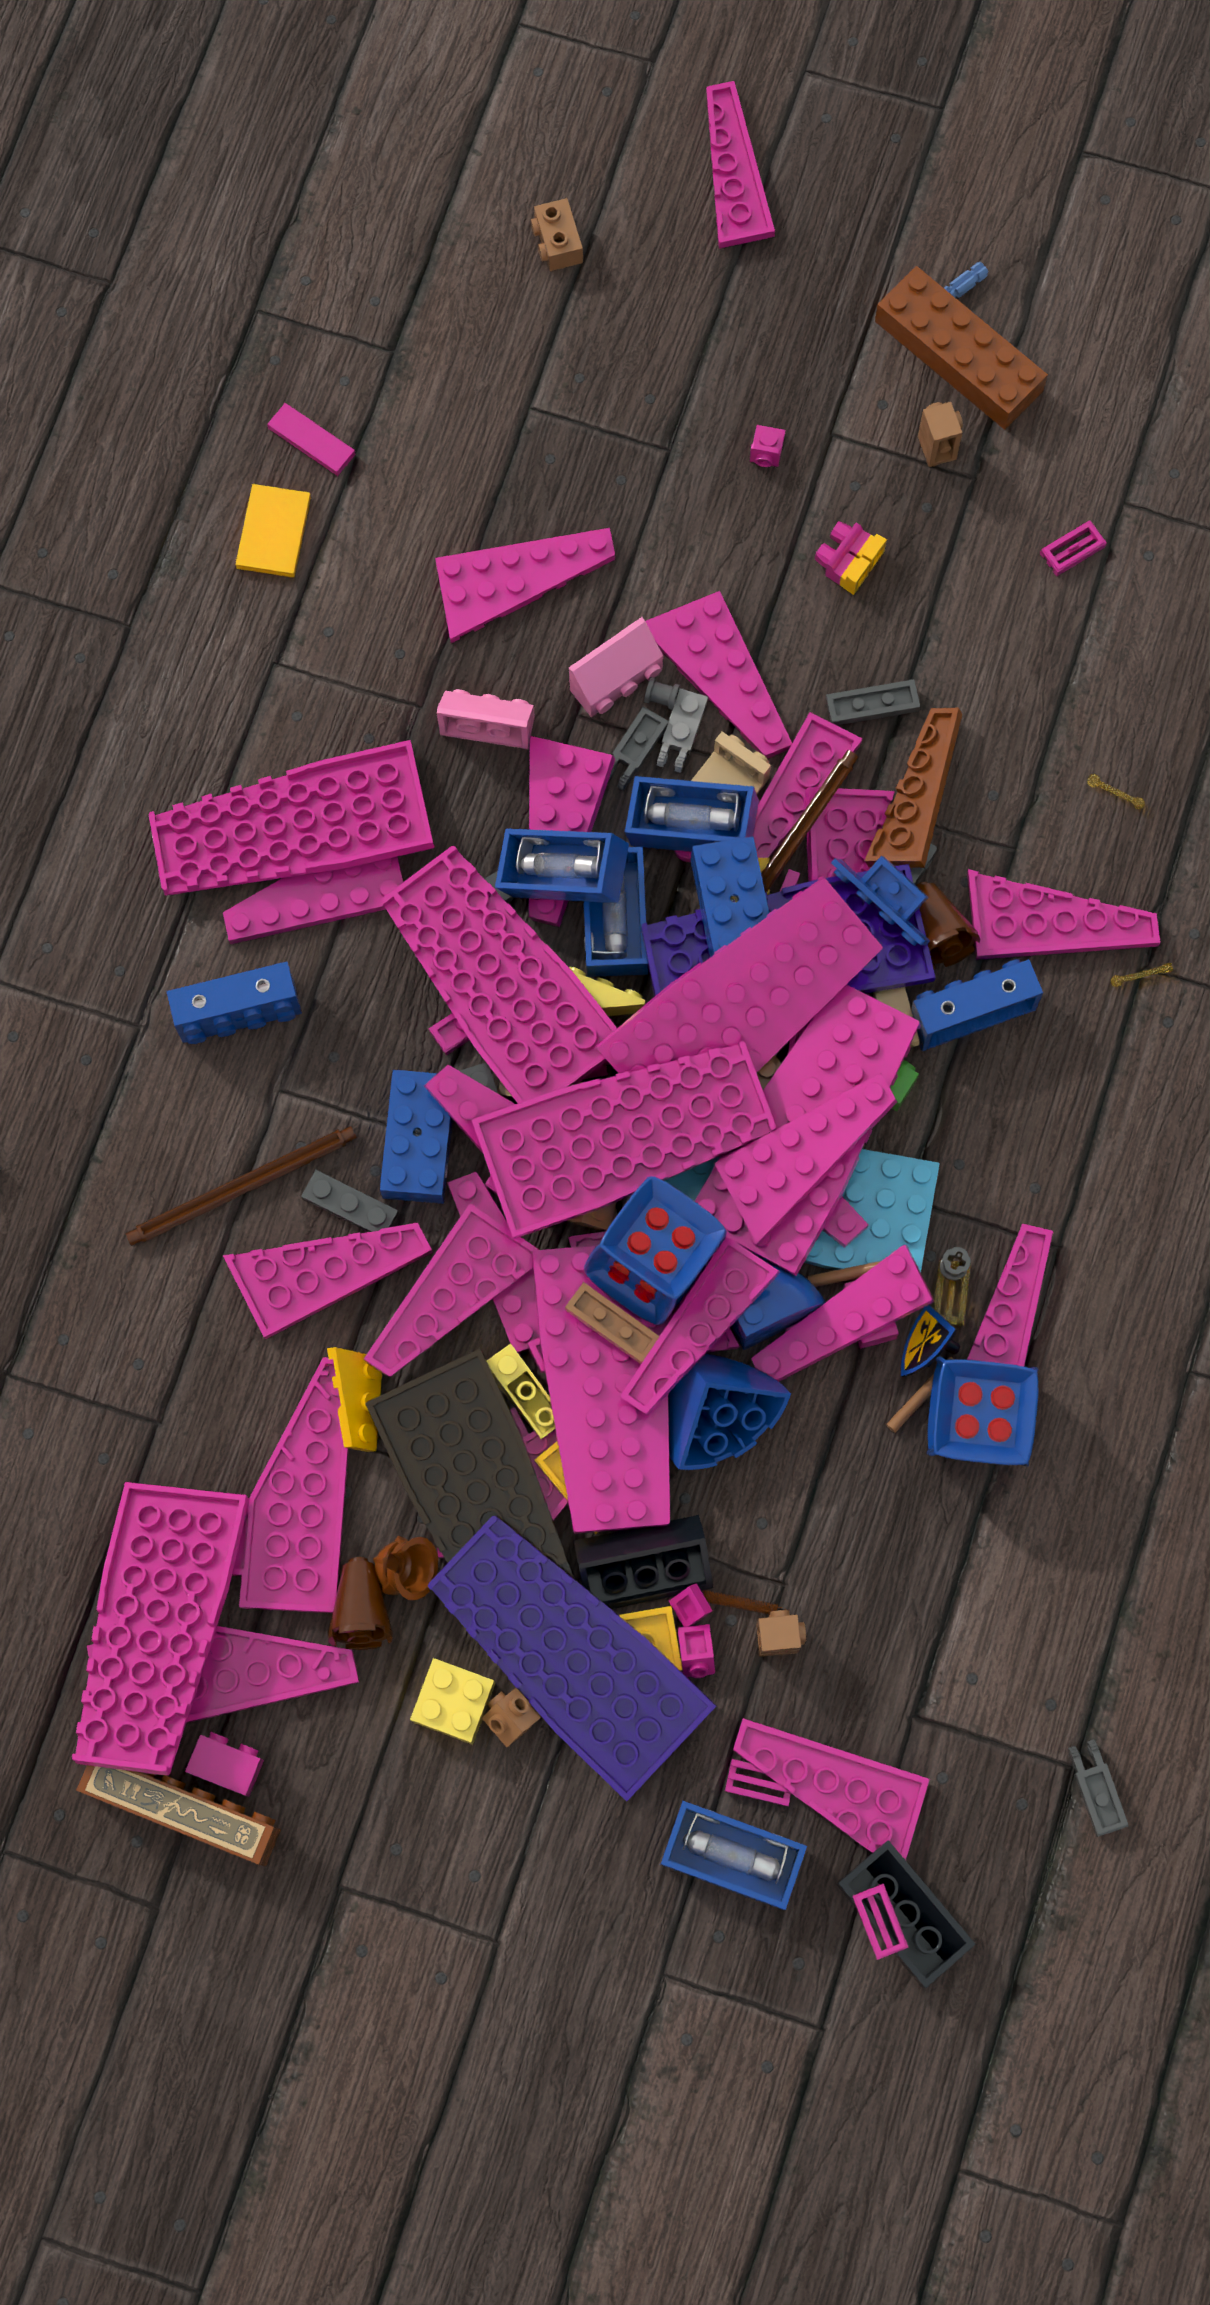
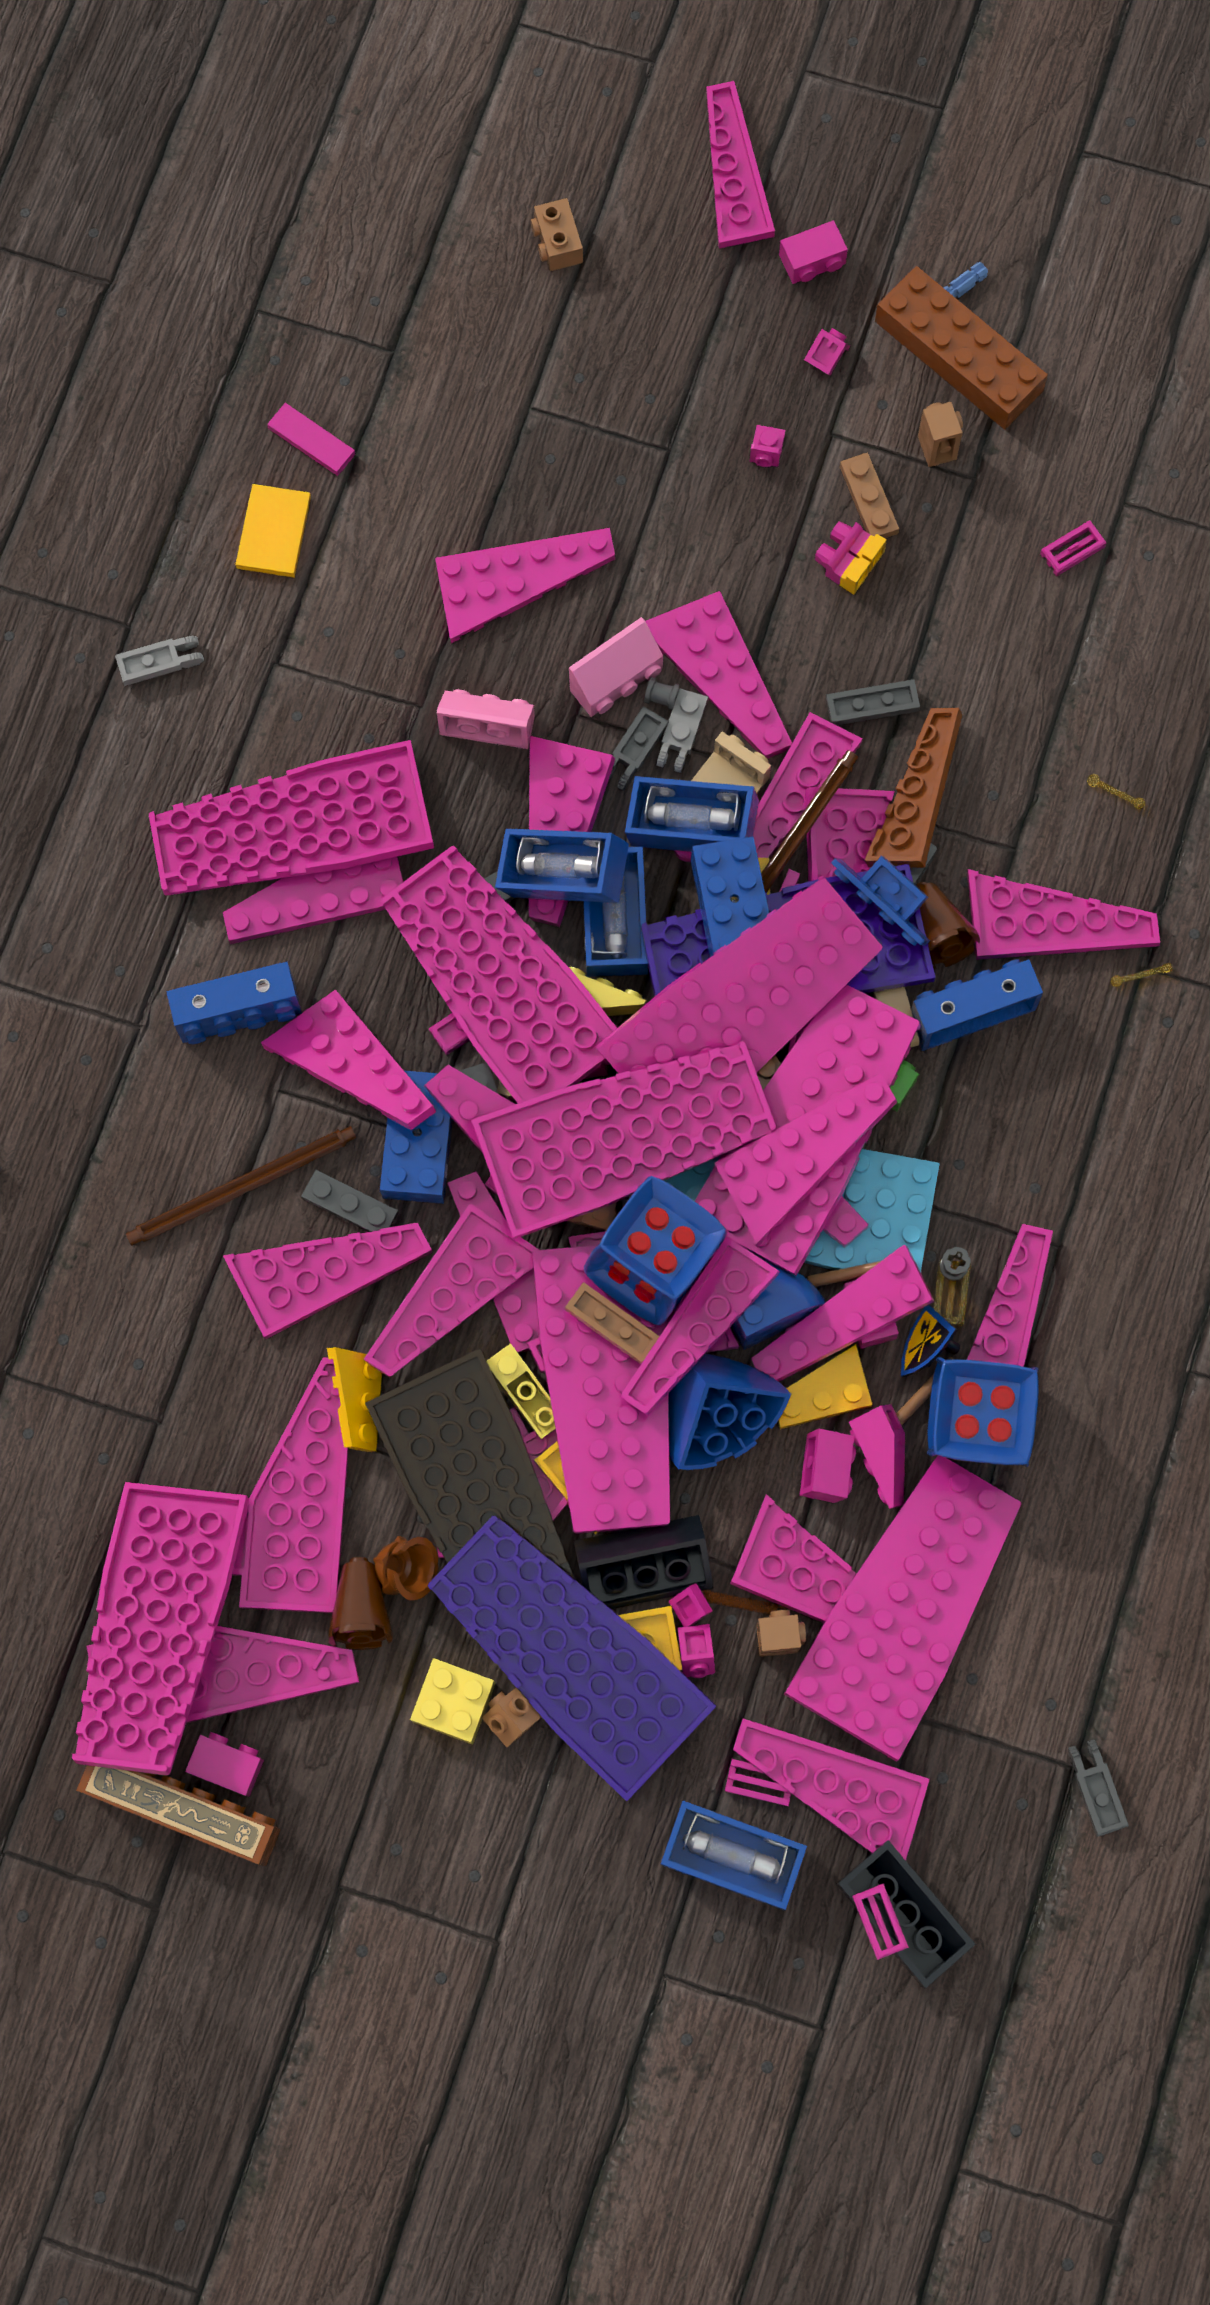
(157, 659): none -> light grey hinge
(347, 1056): none -> dark pink wing
(791, 1565): none -> dark pink wing
(813, 252): none -> dark pink brick
(827, 350): none -> dark pink bracket
(827, 1465): none -> dark pink brick
(828, 1391): none -> yellow wing
(869, 496): none -> medium nougat plate
(883, 1446): none -> dark pink slope
(906, 1610): none -> dark pink wing

